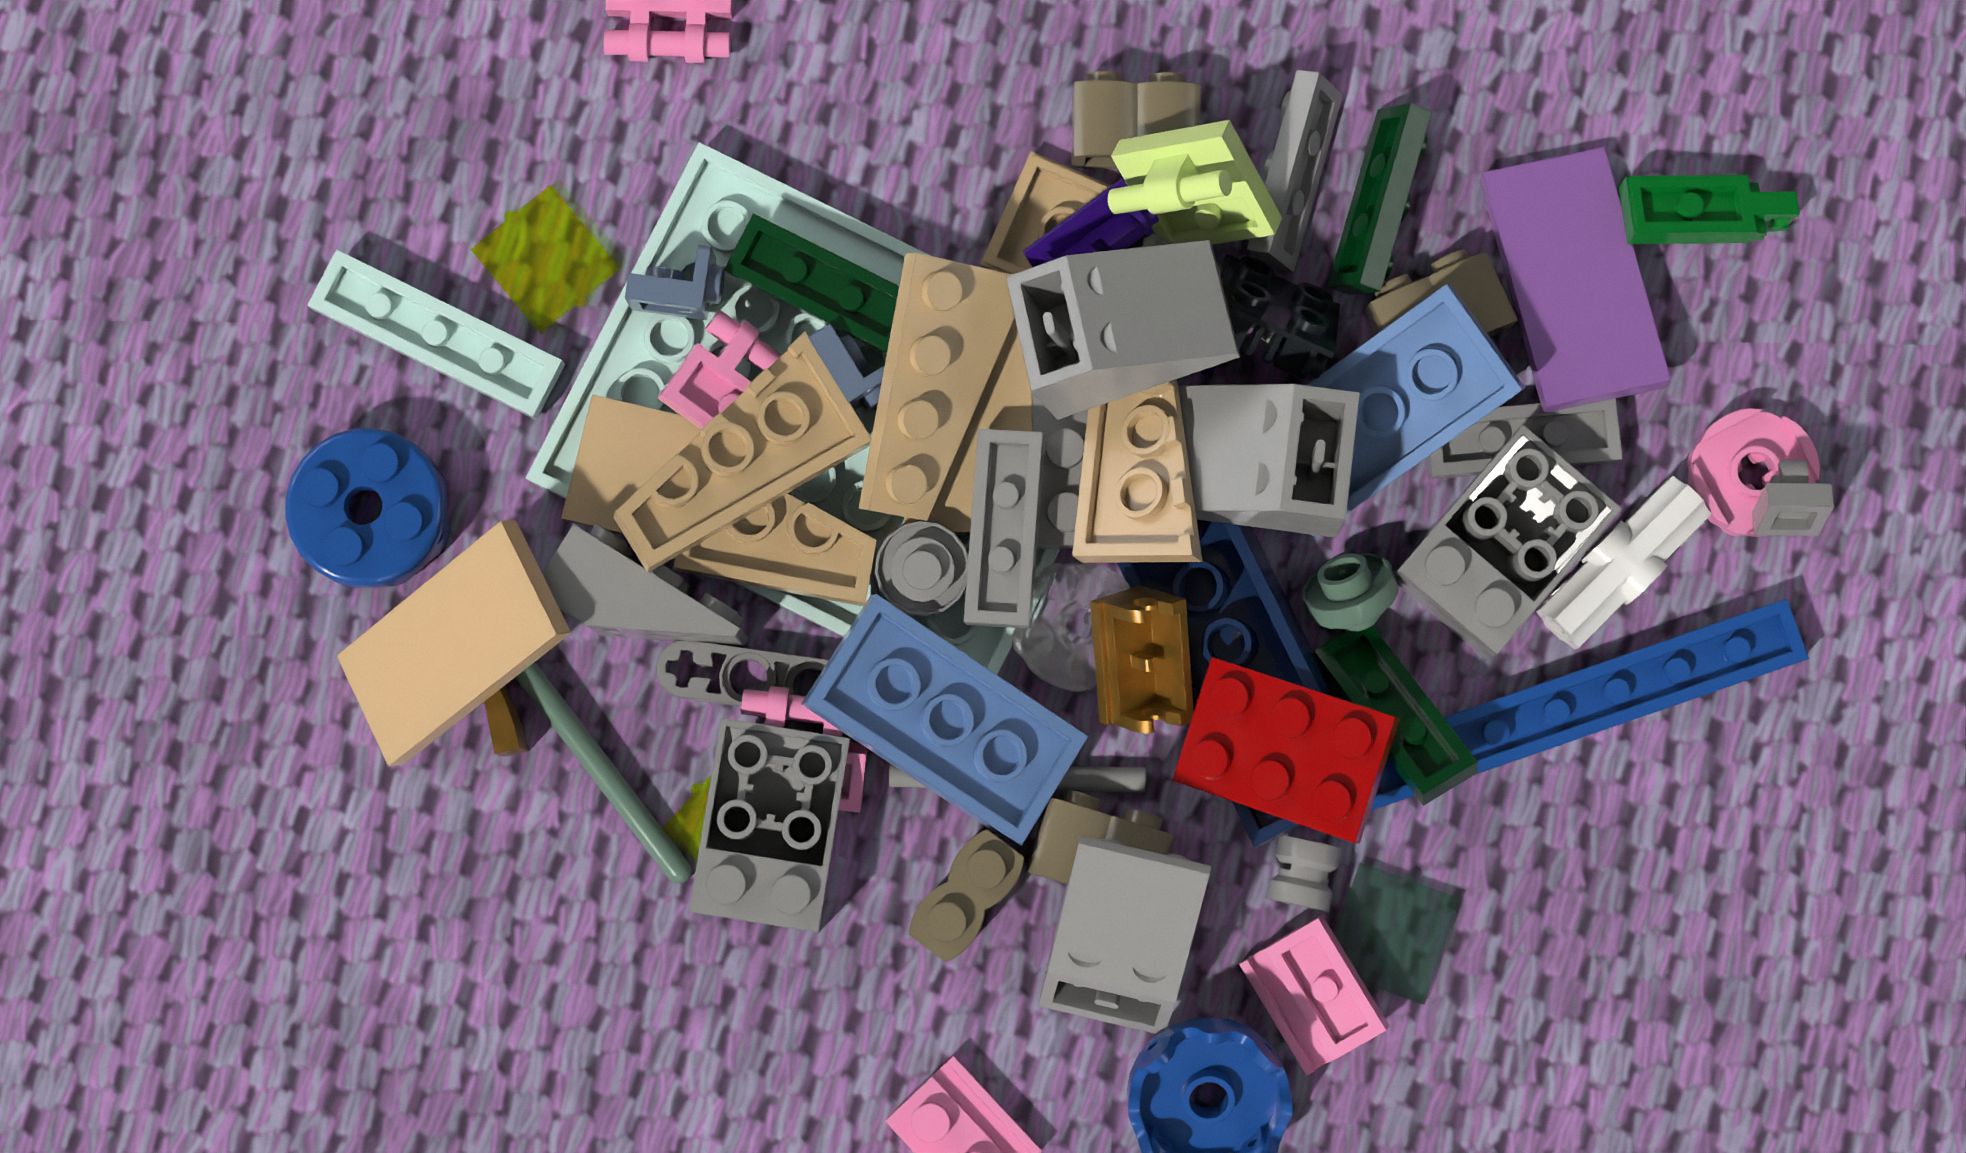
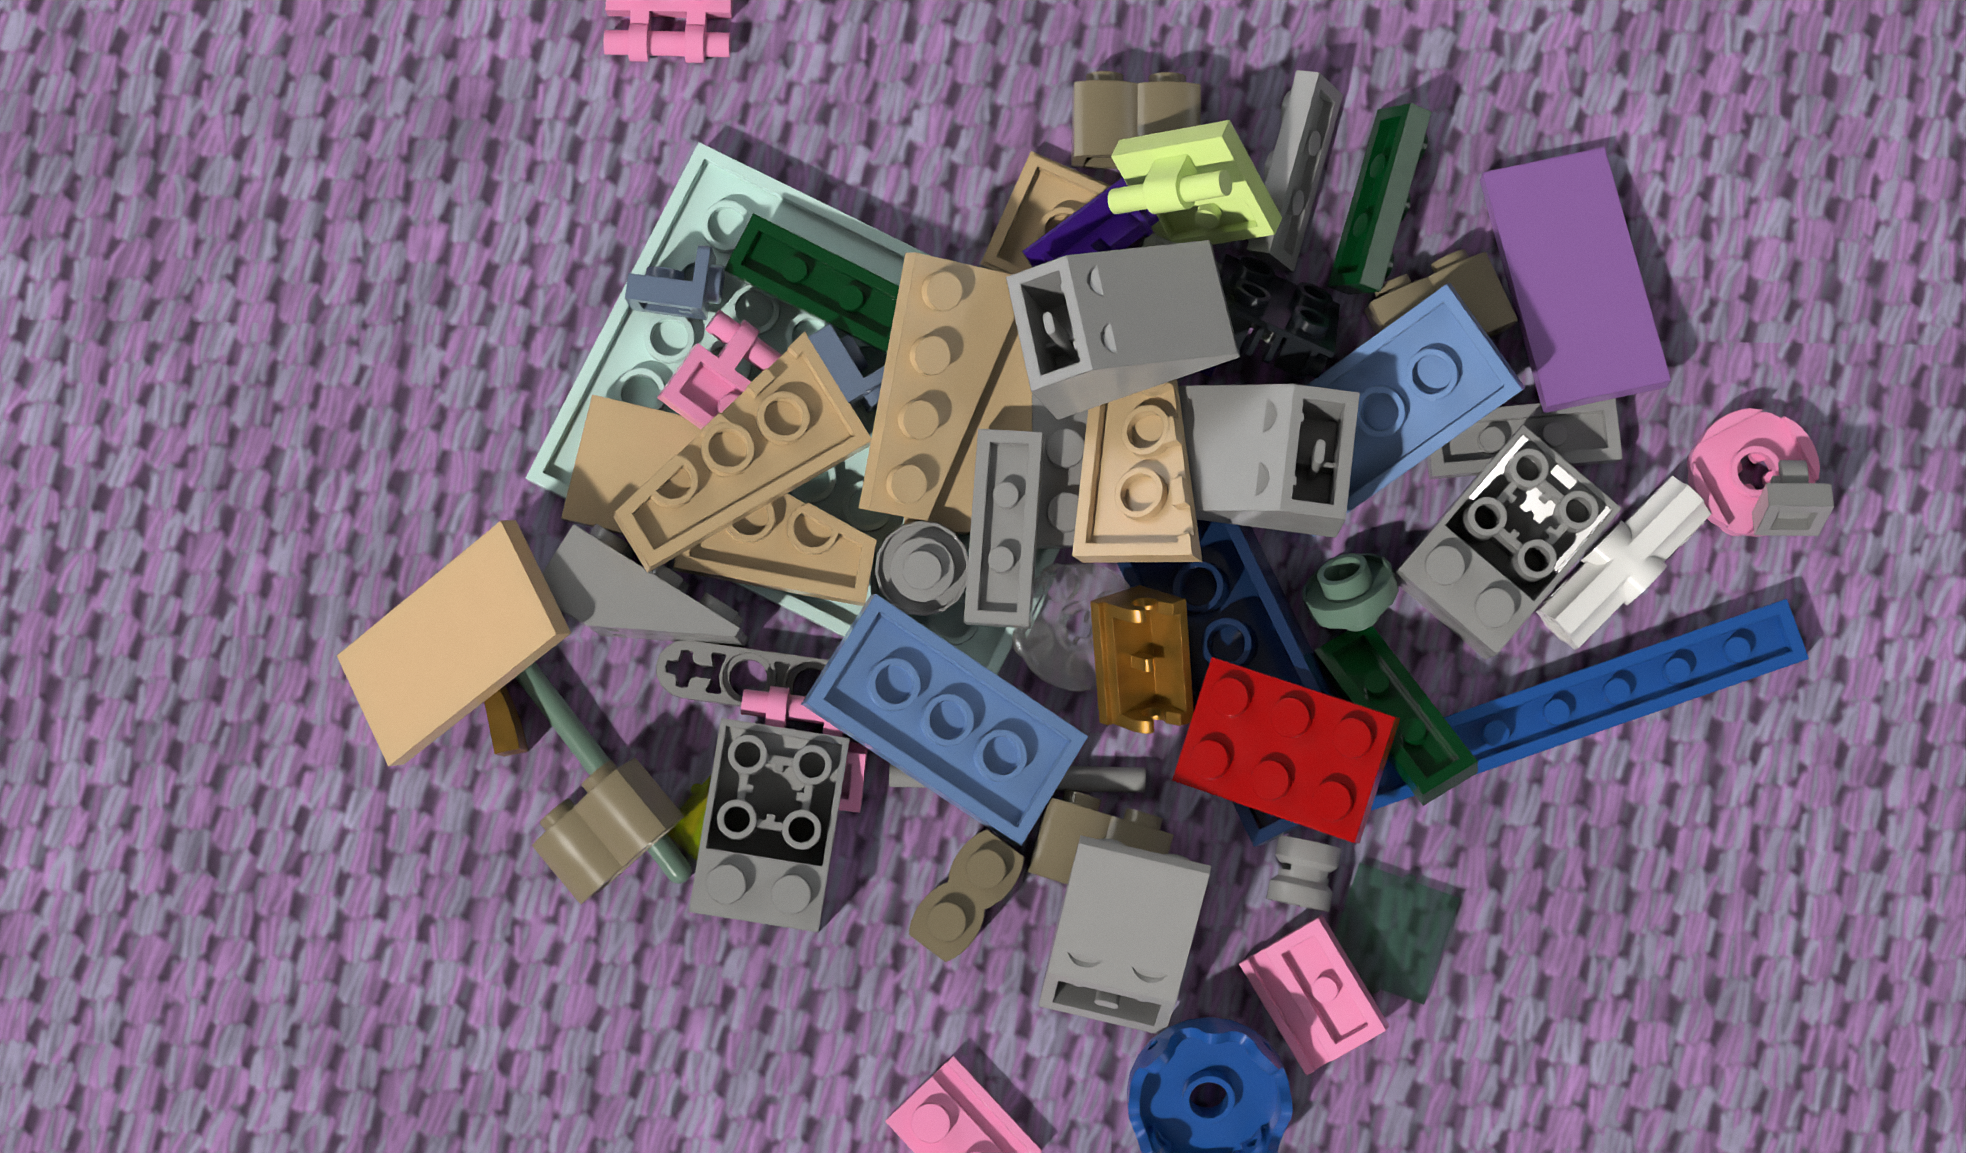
(412, 516): blue plate -> none
(436, 334): light aqua plate -> none
(545, 259): clear neon green piece -> none
(606, 829): none -> dark tan brick
(1702, 209): green hinge -> none

